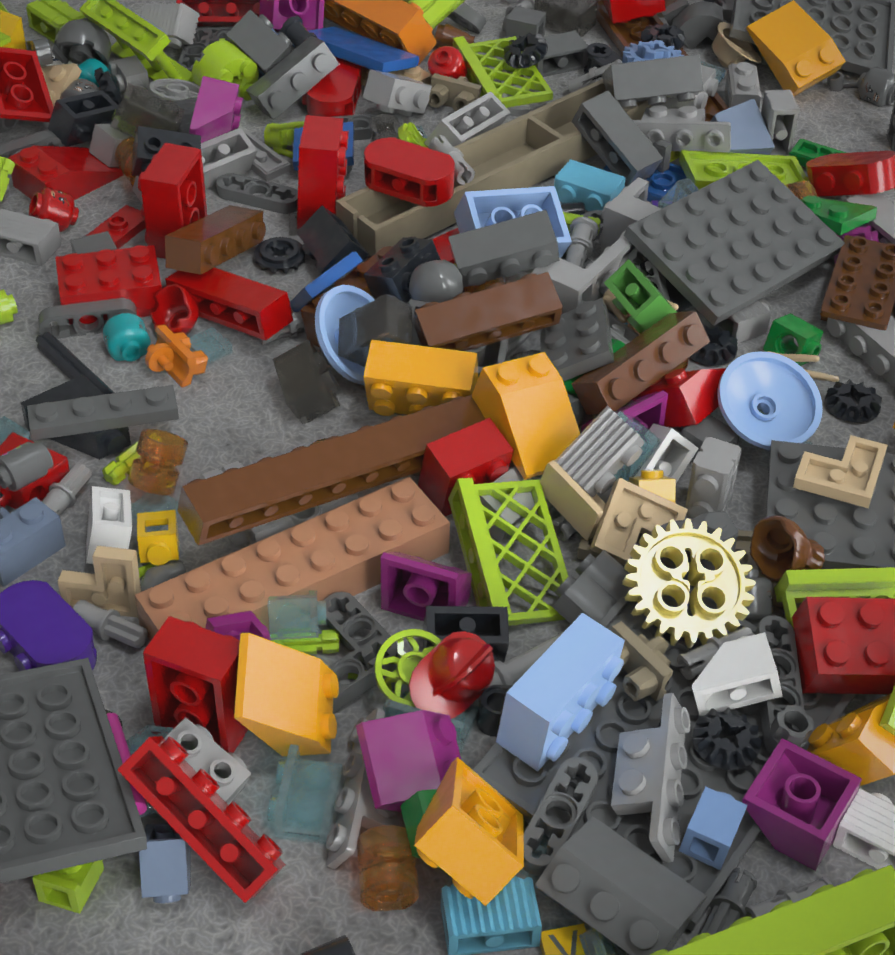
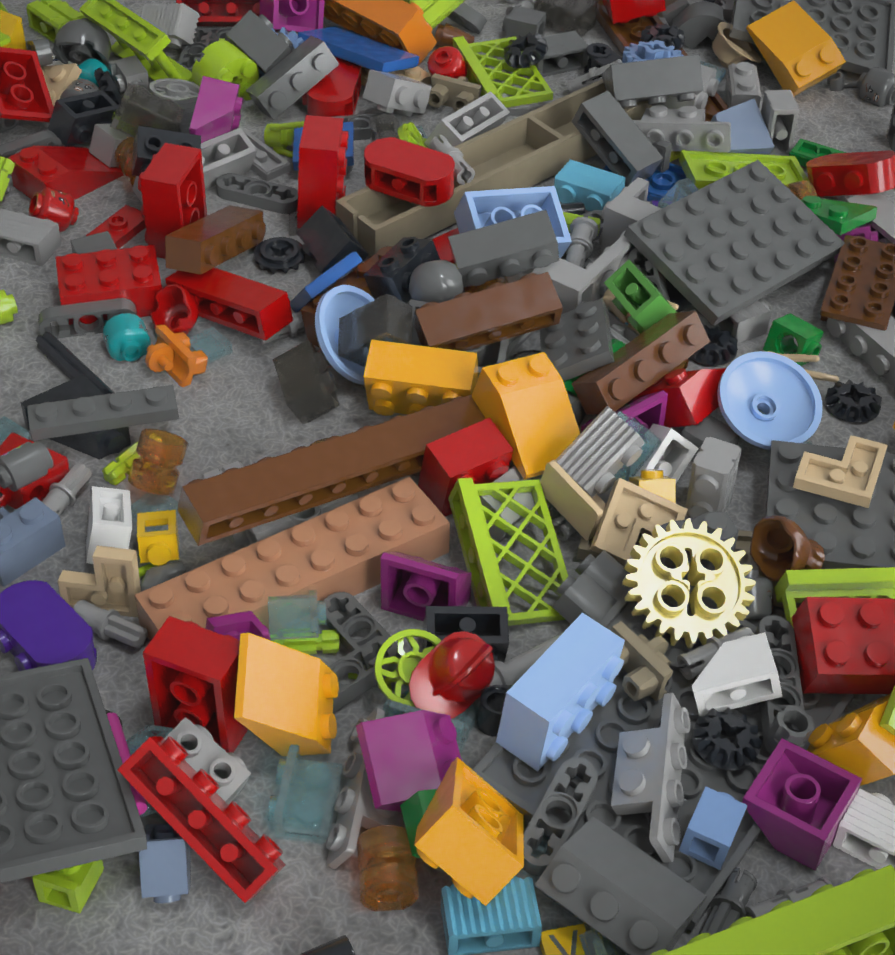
(296, 31): black bush -> none

